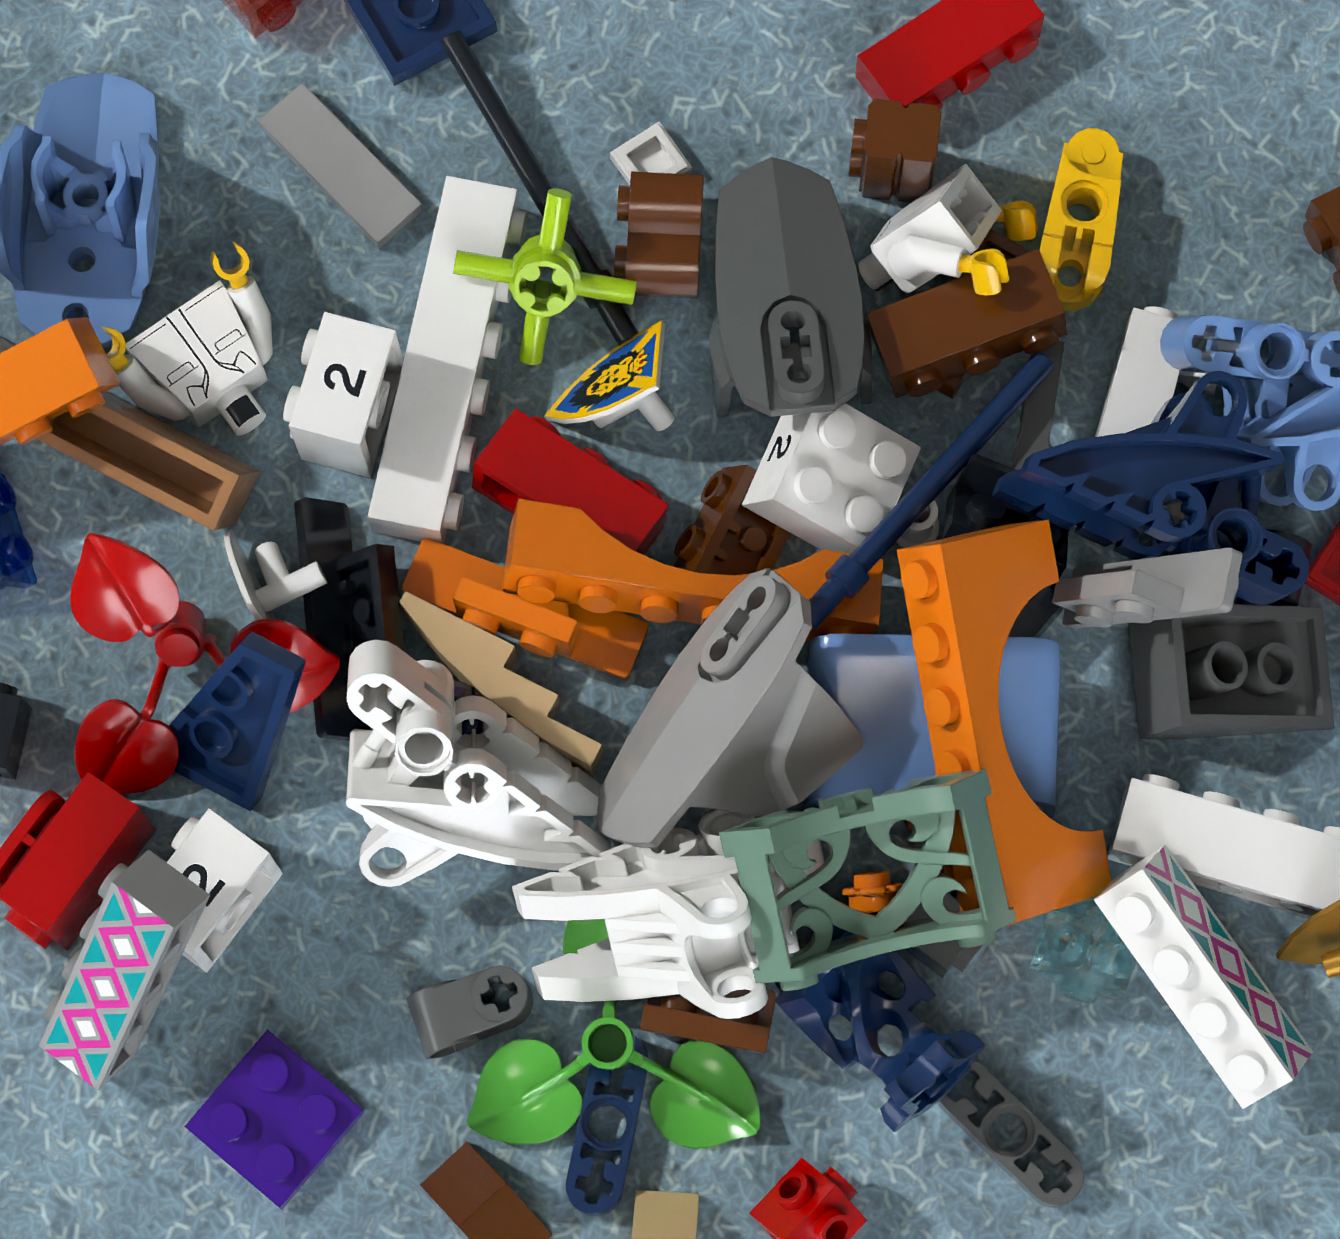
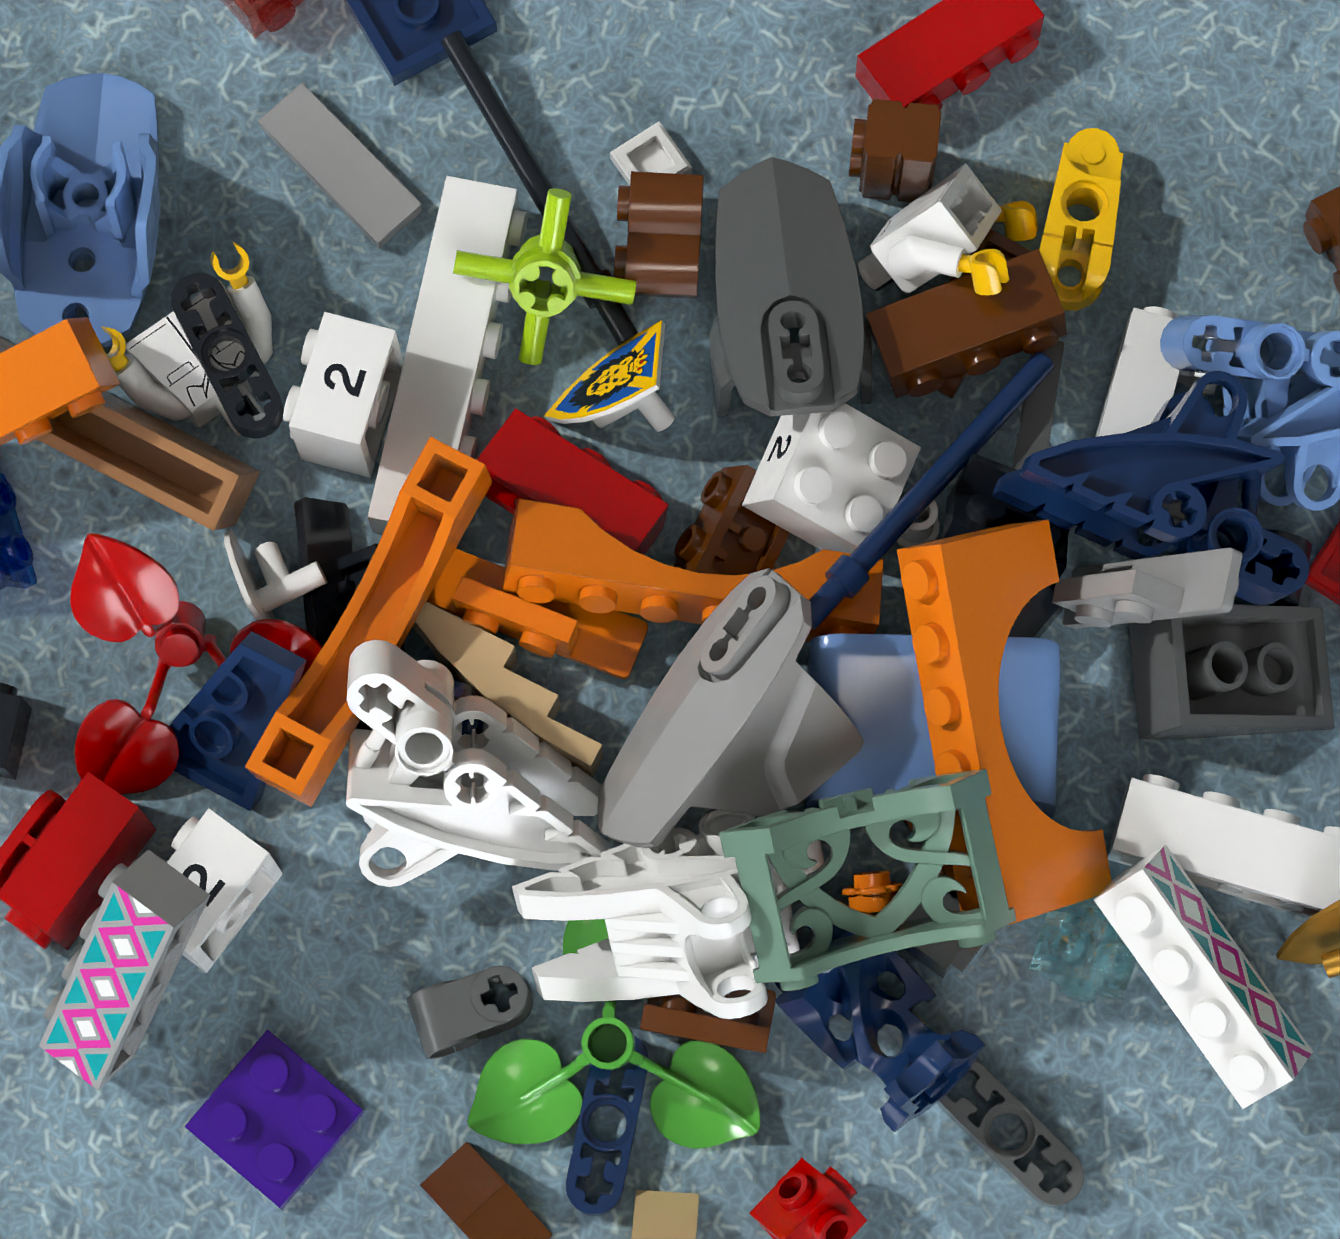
(223, 311): none -> black beam
(411, 555): none -> orange arch

